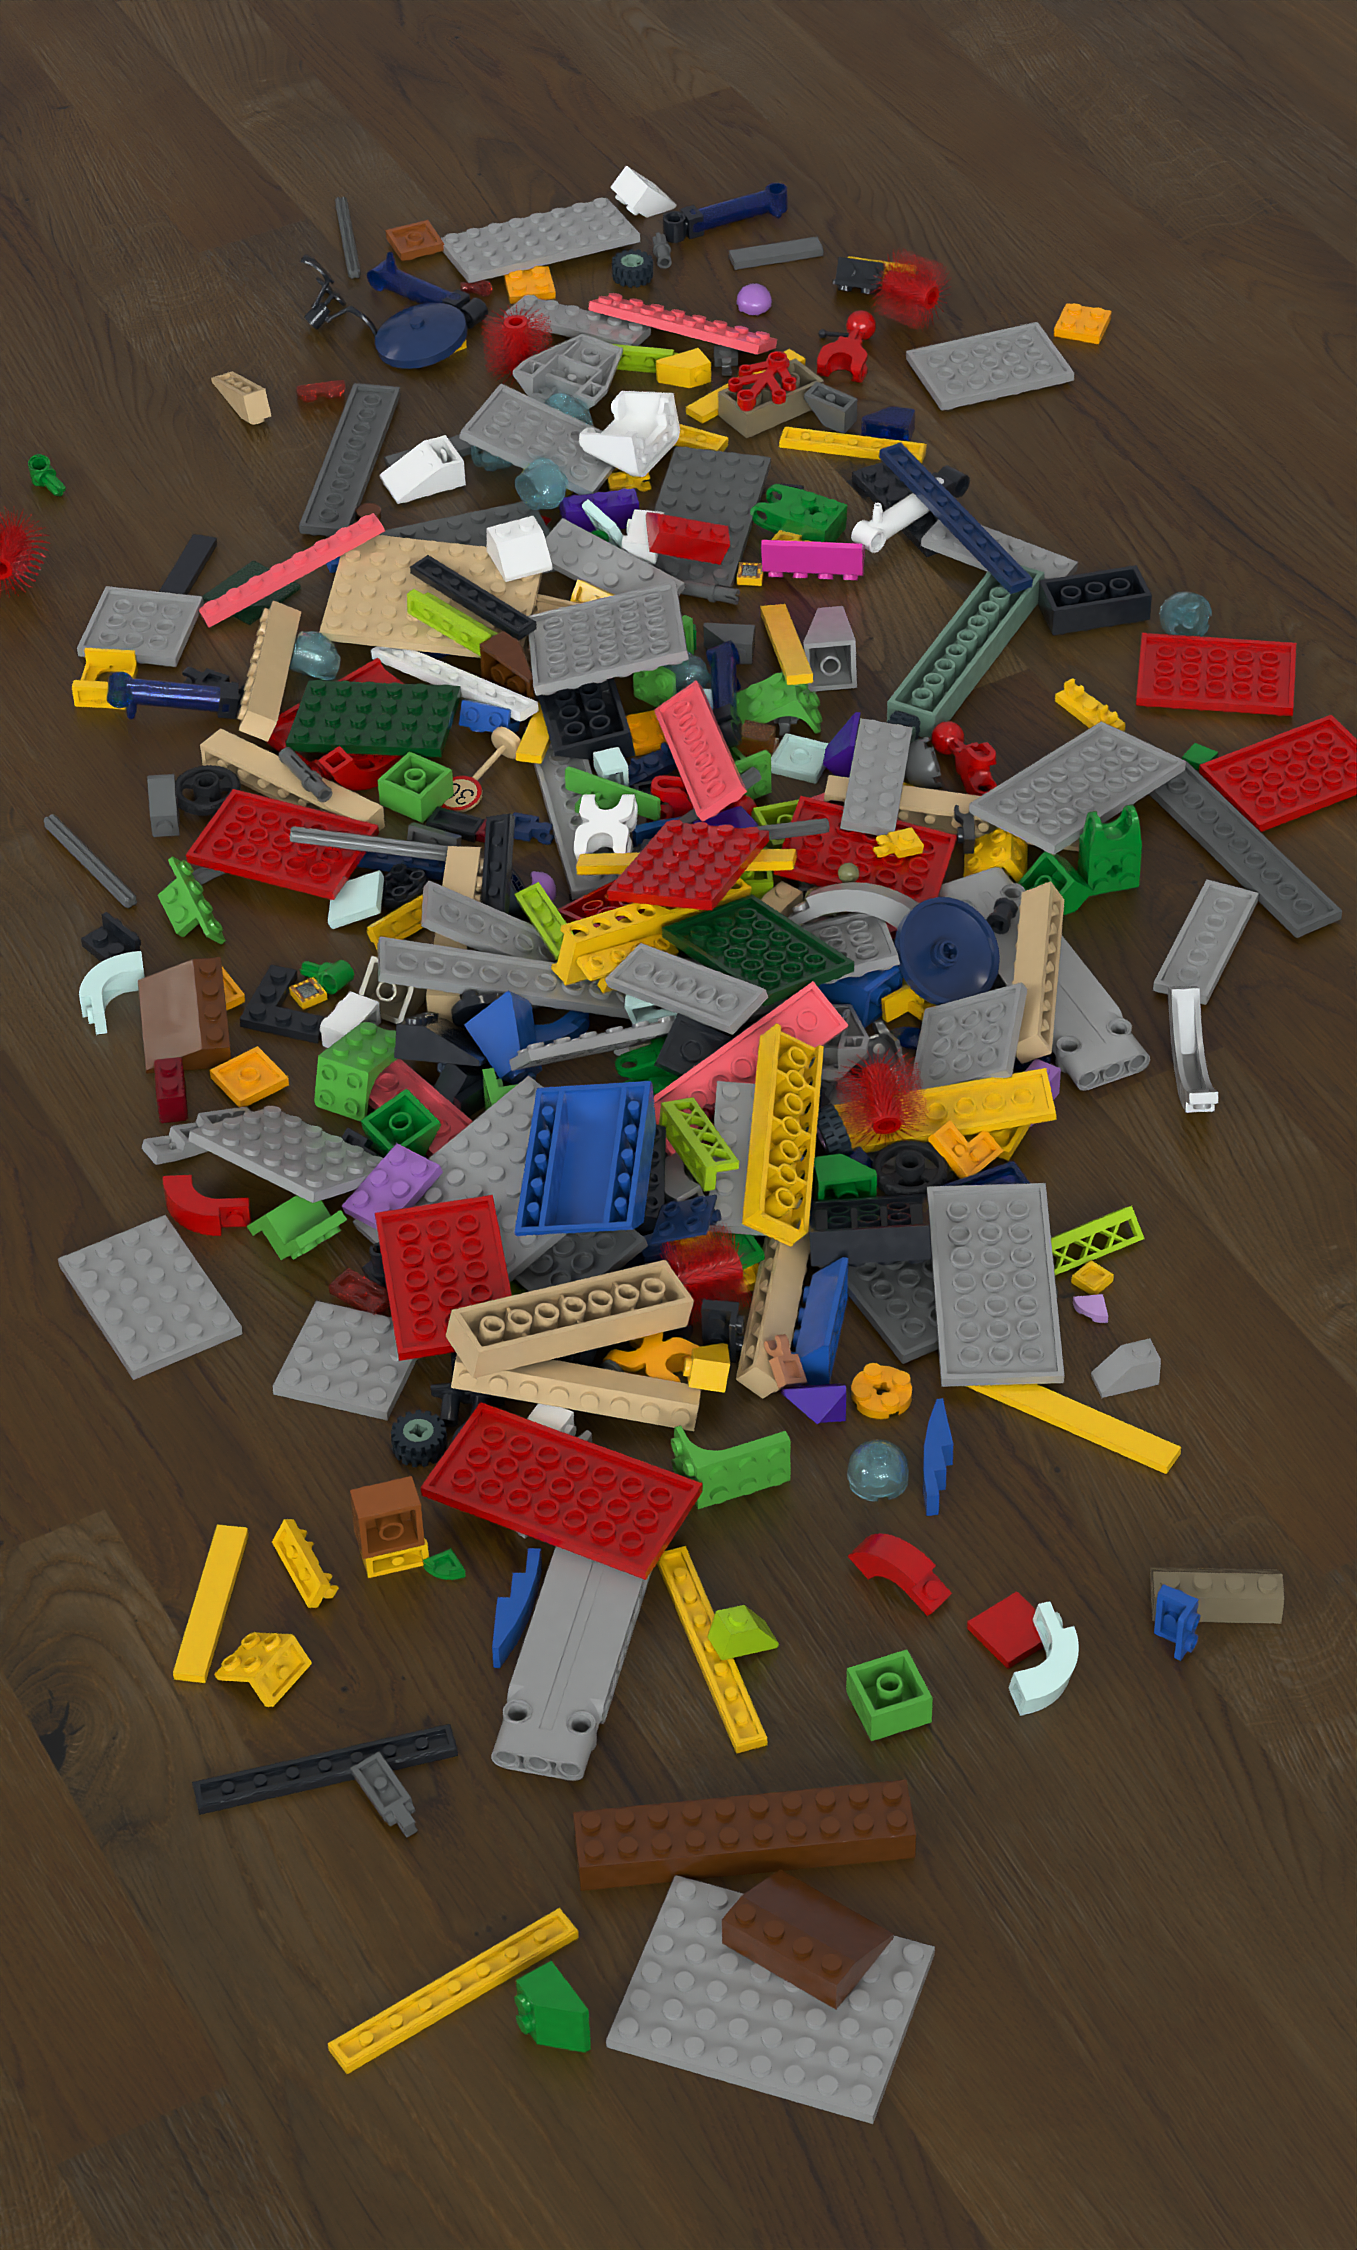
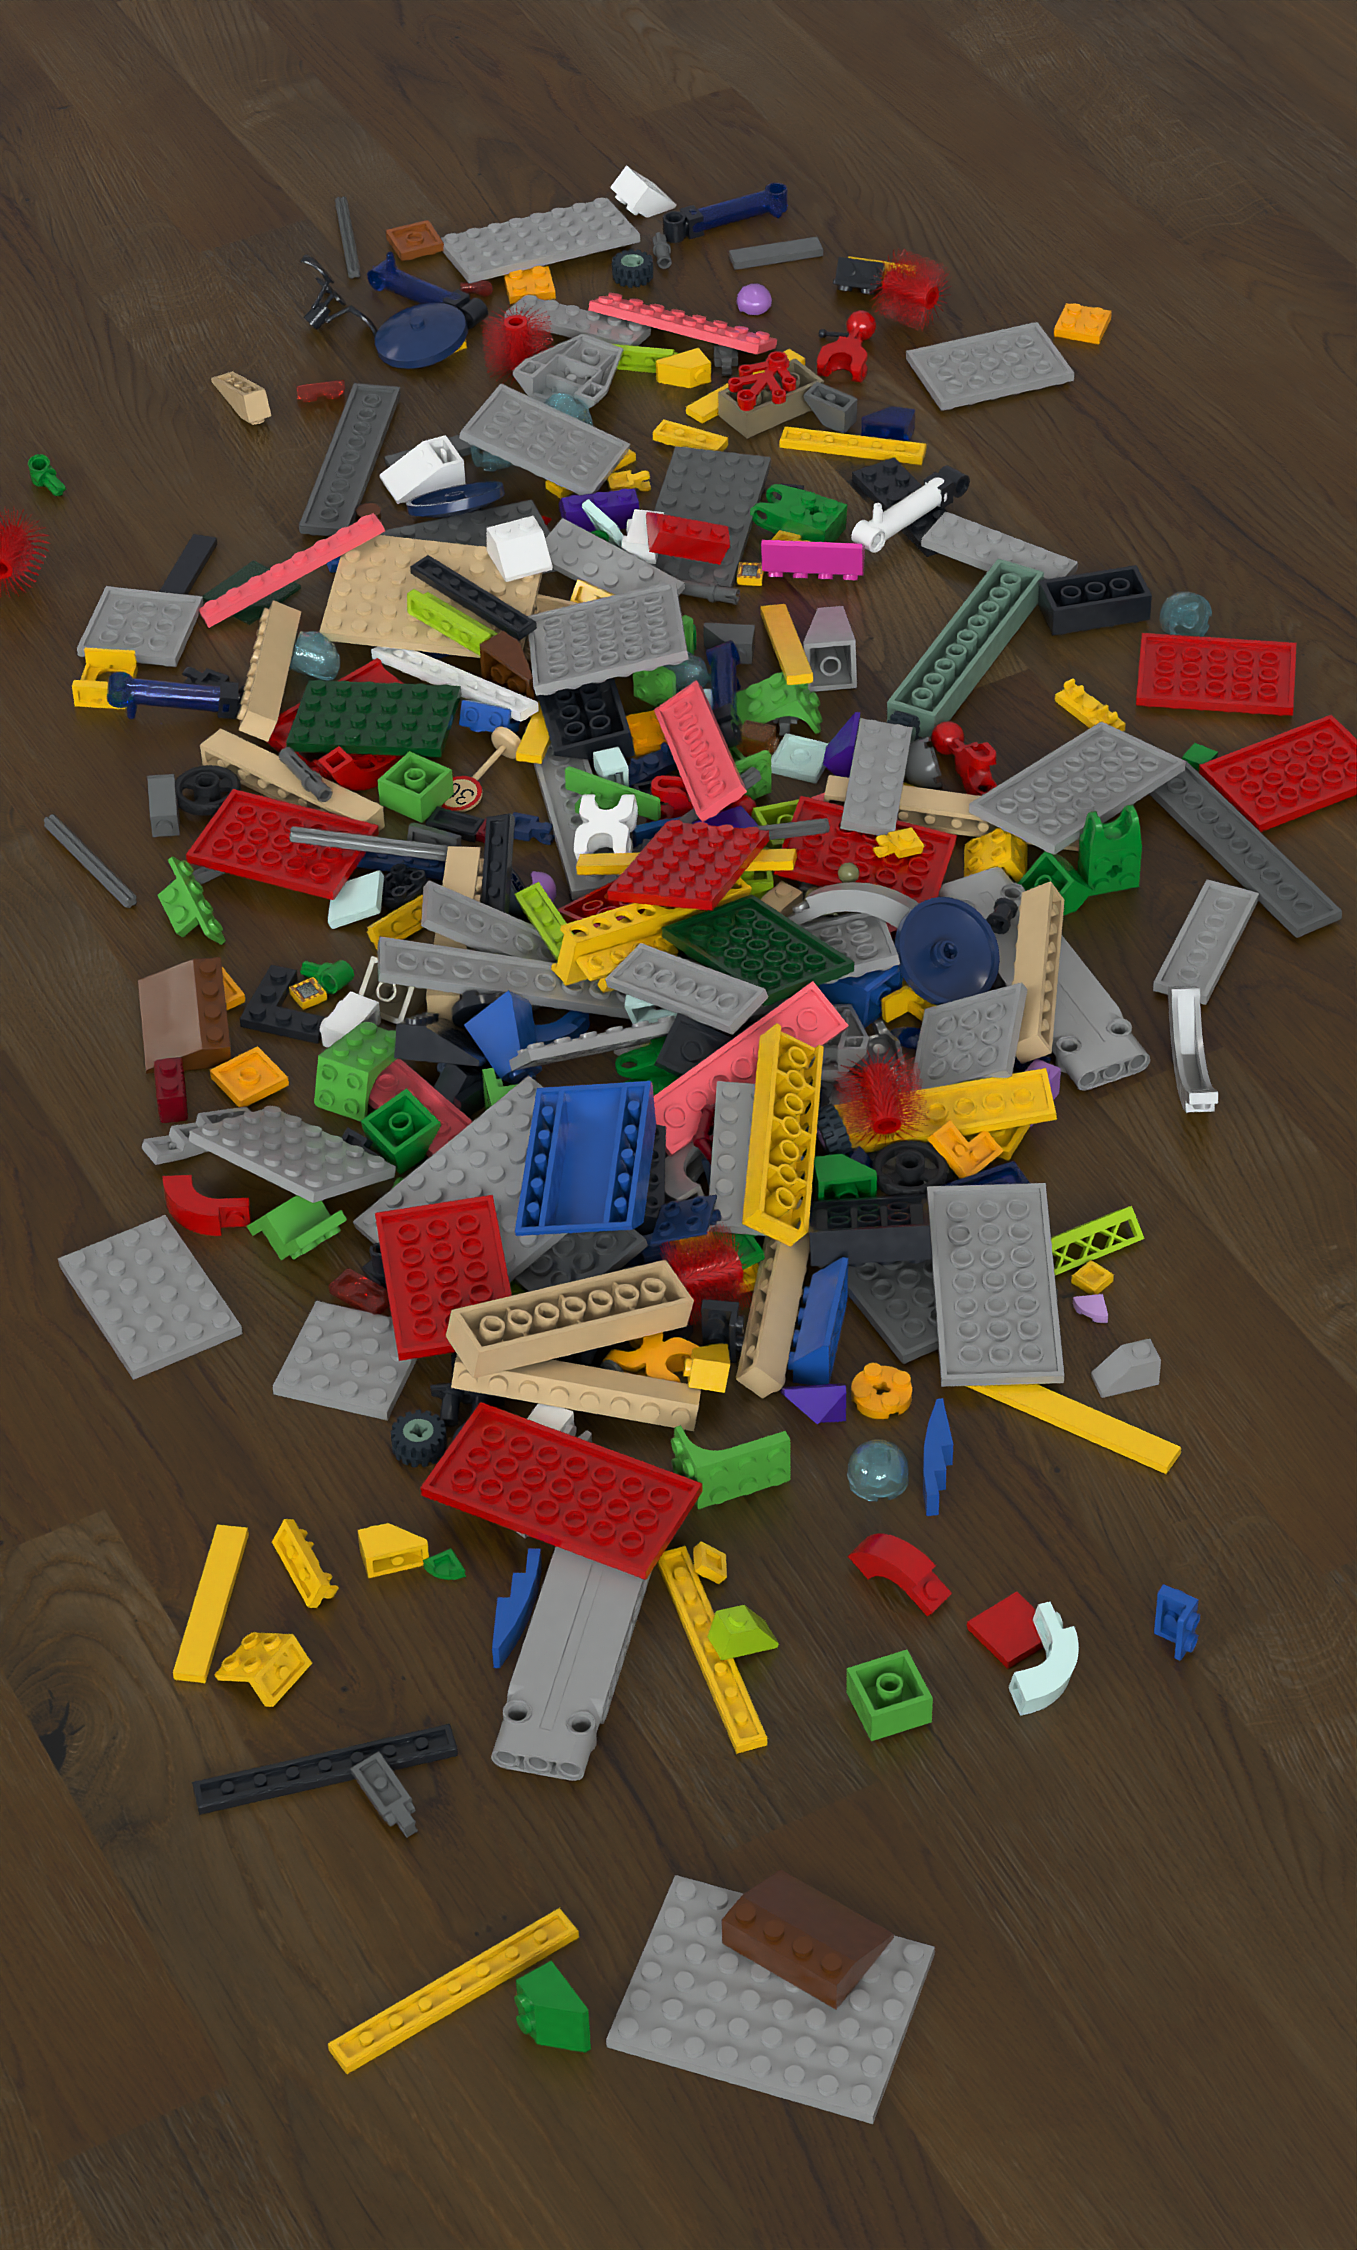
(107, 981): light aqua arch -> none
(111, 939): black bracket -> none
(387, 1517): dark orange brick -> none
(392, 1185): medium lavender plate -> none
(455, 499): none -> dark blue dish
(541, 485): clear light blue helmet -> none
(640, 433): white windscreen -> none
(688, 1145): lime fence -> none
(710, 1562): none -> yellow plate
(744, 1834): reddish brown brick -> none
(785, 1366): nougat plate -> none
(956, 518): dark blue plate -> none
(966, 833): black plate -> none
(1226, 1593): dark tan slope -> none

